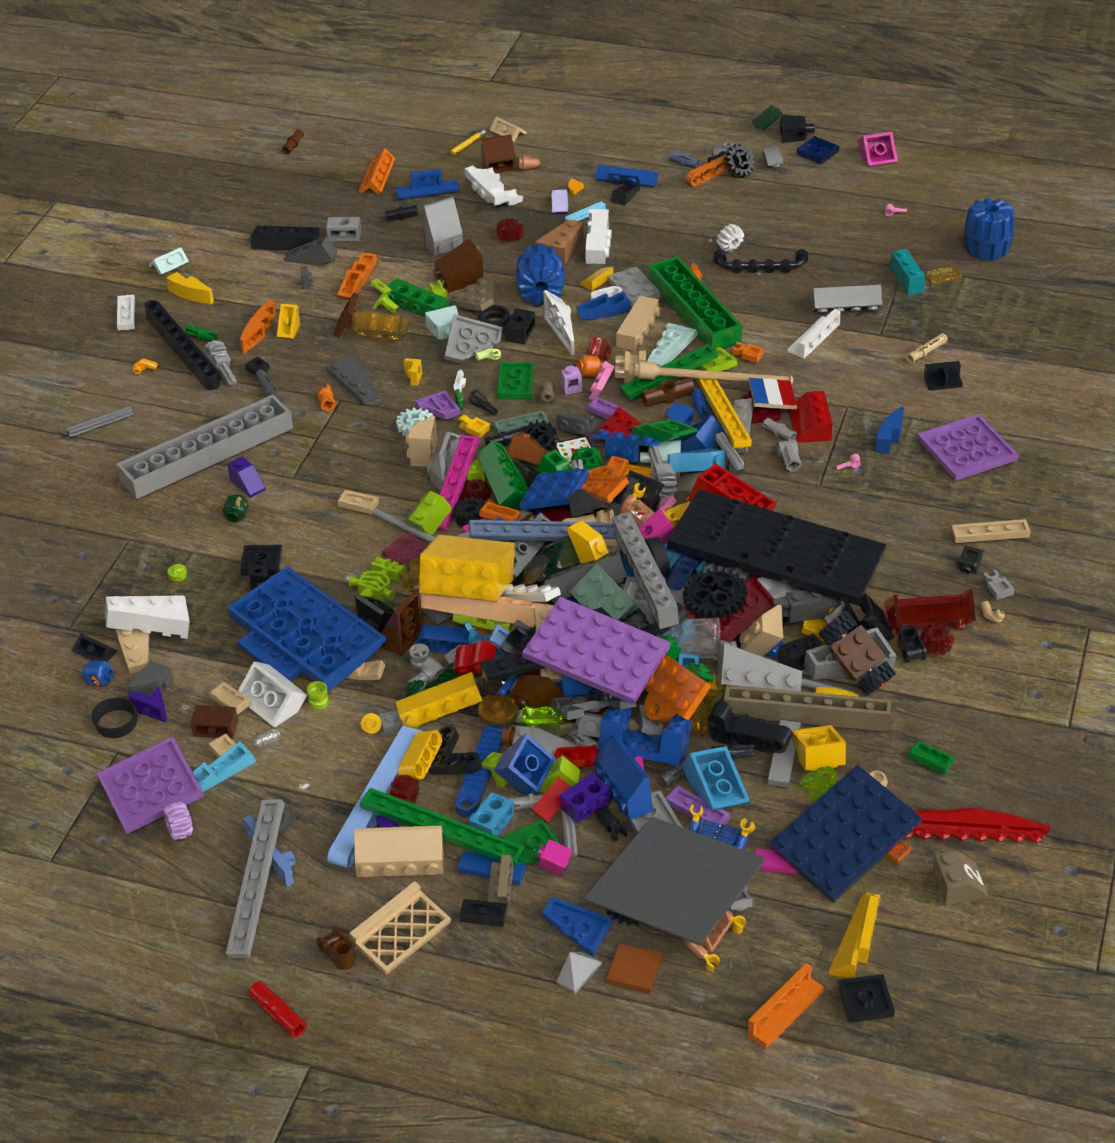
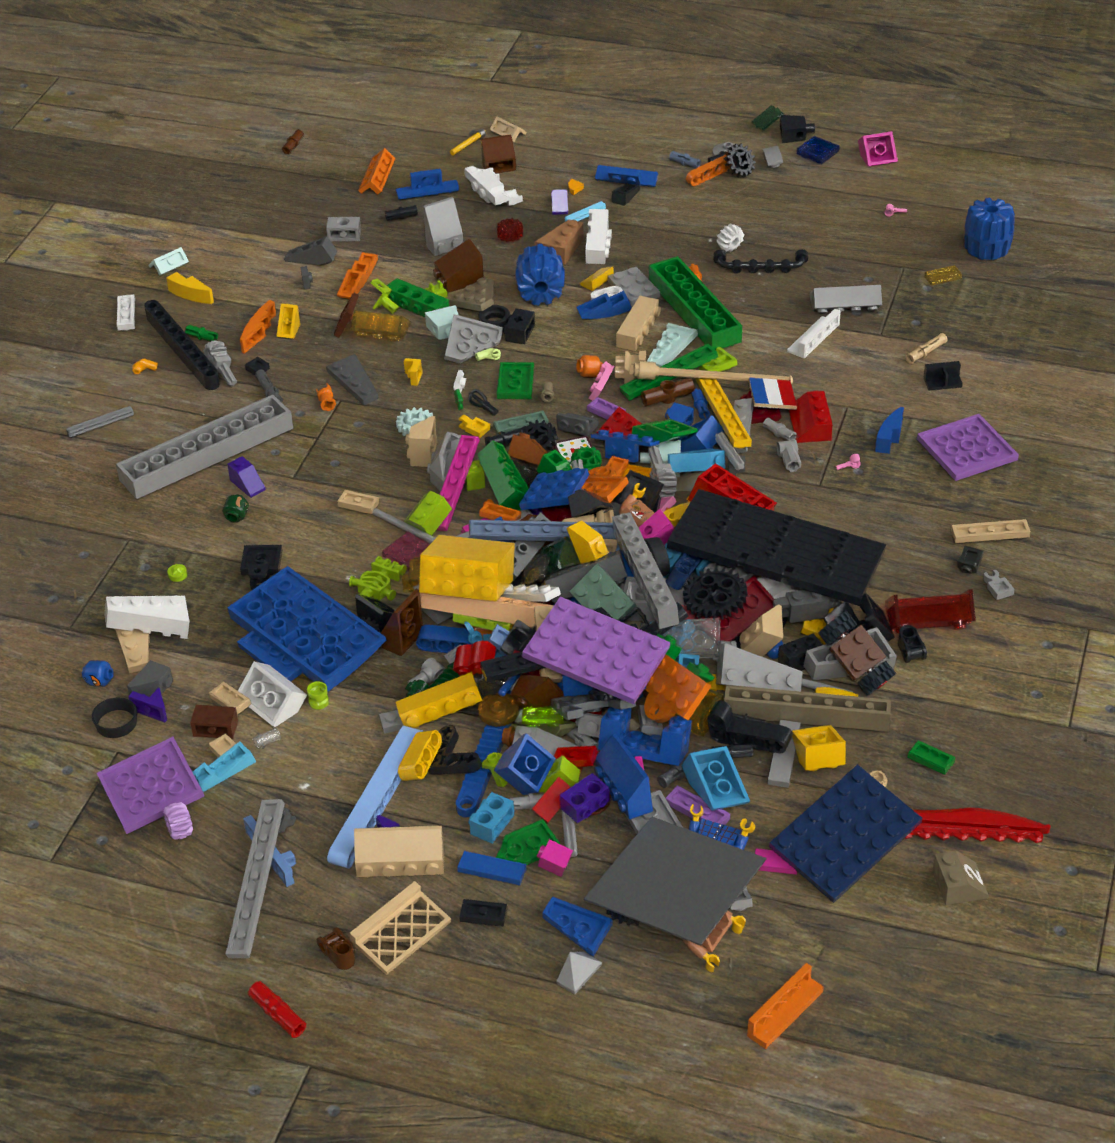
(93, 649): black slope -> none
(282, 237): black slope -> none
(368, 671): tan slope -> none
(370, 723): yellow plate -> none
(405, 788): clear red gear -> none
(419, 654): light grey wheel -> none
(439, 404): medium lavender wing -> none
(452, 830): green plate -> none
(468, 510): black tyre -> none
(476, 488): clear red gear -> none
(501, 880): dark tan bracket -> none
(526, 162): nougat cone -> none
(558, 317): white wedge -> none
(570, 376): lavender brick -> none
(599, 347): clear red piece -> none
(611, 823): black bar -> none
(634, 968): dark orange tile -> none
(750, 353): orange plate -> none
(818, 783): clear neon green plate -> none
(857, 938): yellow wedge -> none
(866, 998): black plate -> none
(899, 852): orange tile -> none
(907, 271): teal brick -> none
(937, 639): clear red gear -> none
(995, 617): tan arm -> none

